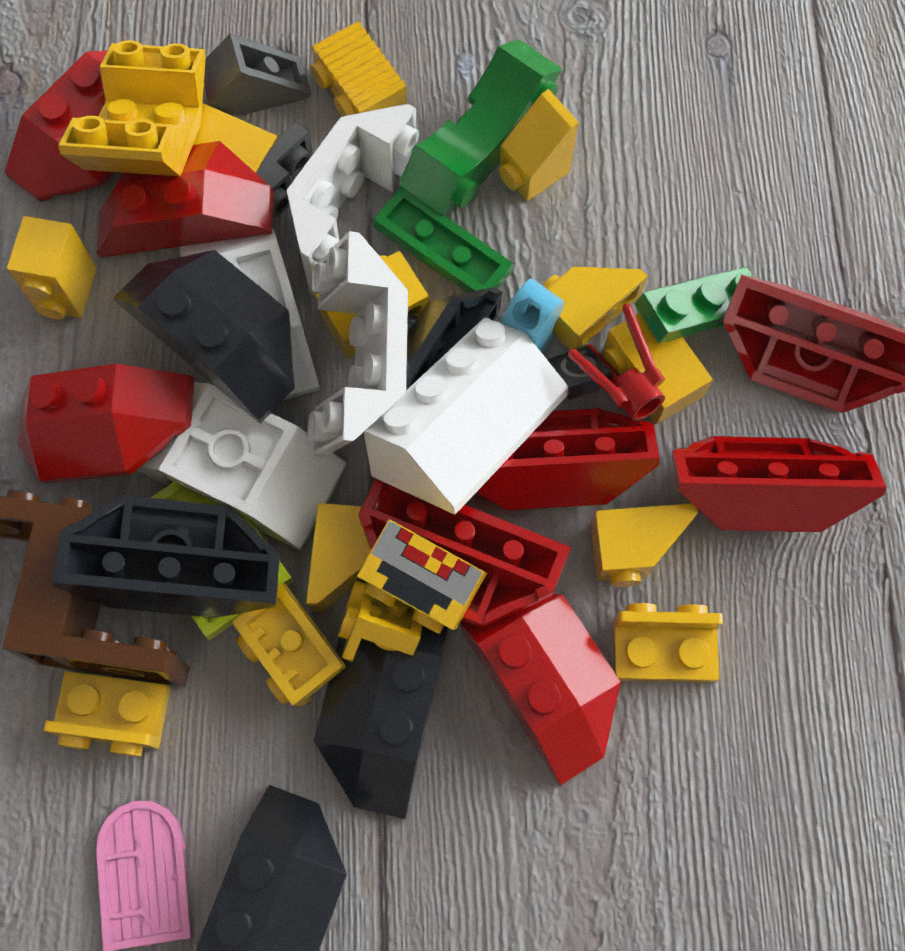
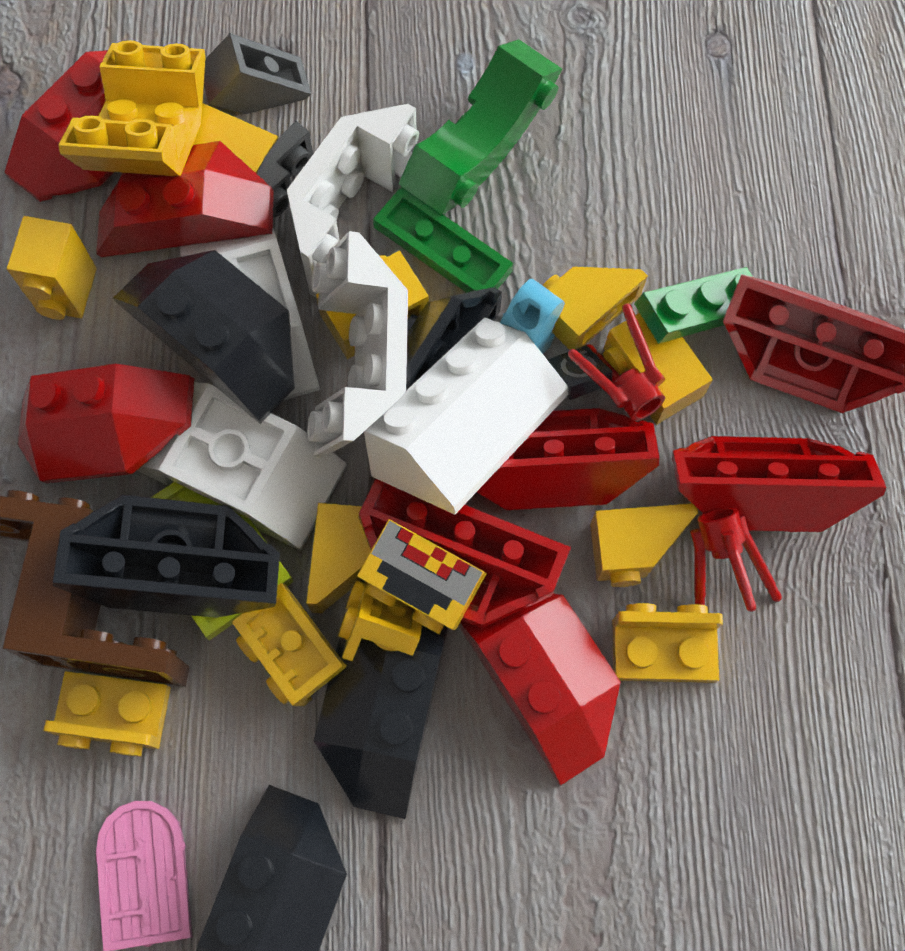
(356, 72): yellow brick -> none
(539, 147): yellow slope -> none
(723, 534): none -> red plant

